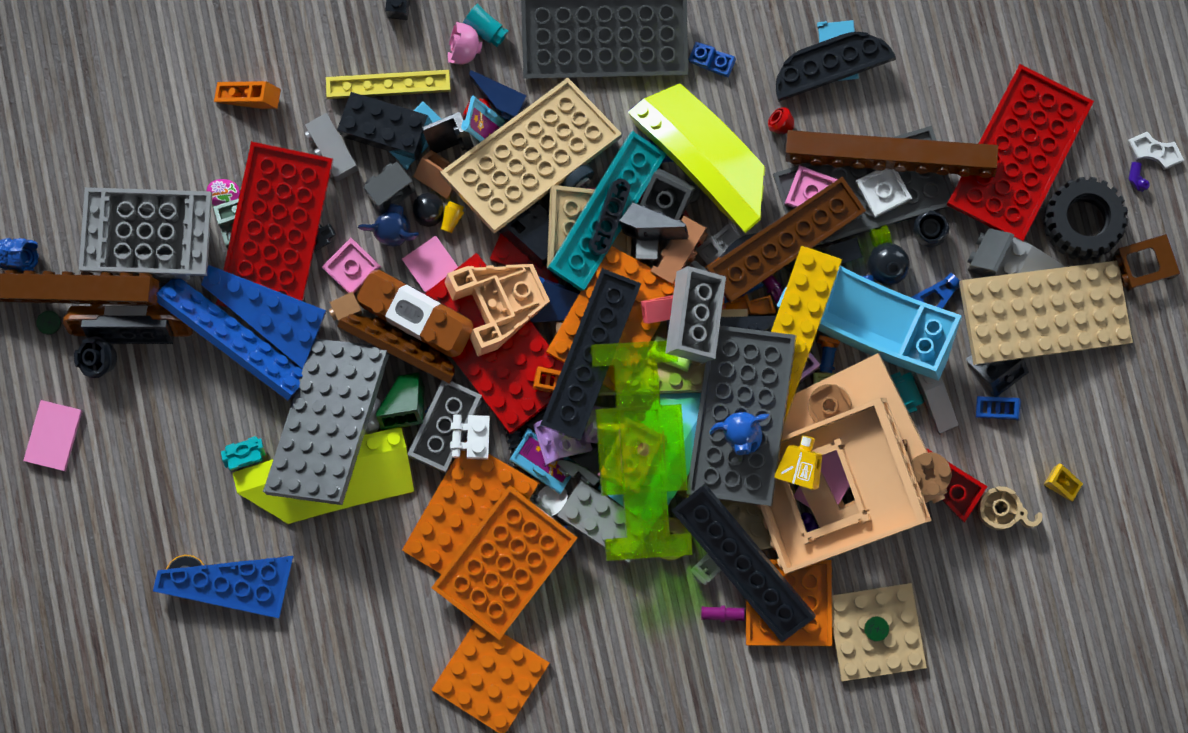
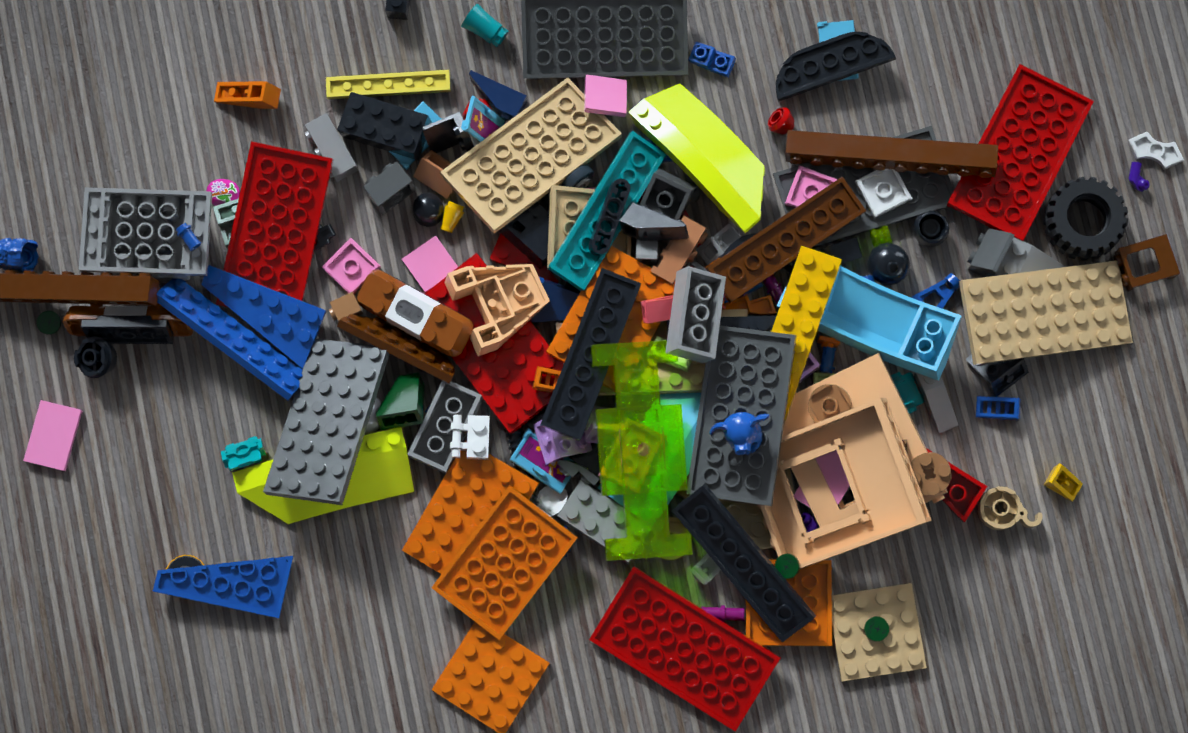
(185, 232): none -> blue pin
(391, 227): dark blue piece -> none
(464, 44): bright pink cylinder -> none
(605, 96): none -> bright pink tile
(684, 648): none -> red plate
(788, 565): none -> dark green piece
(801, 465): yellow torso -> none

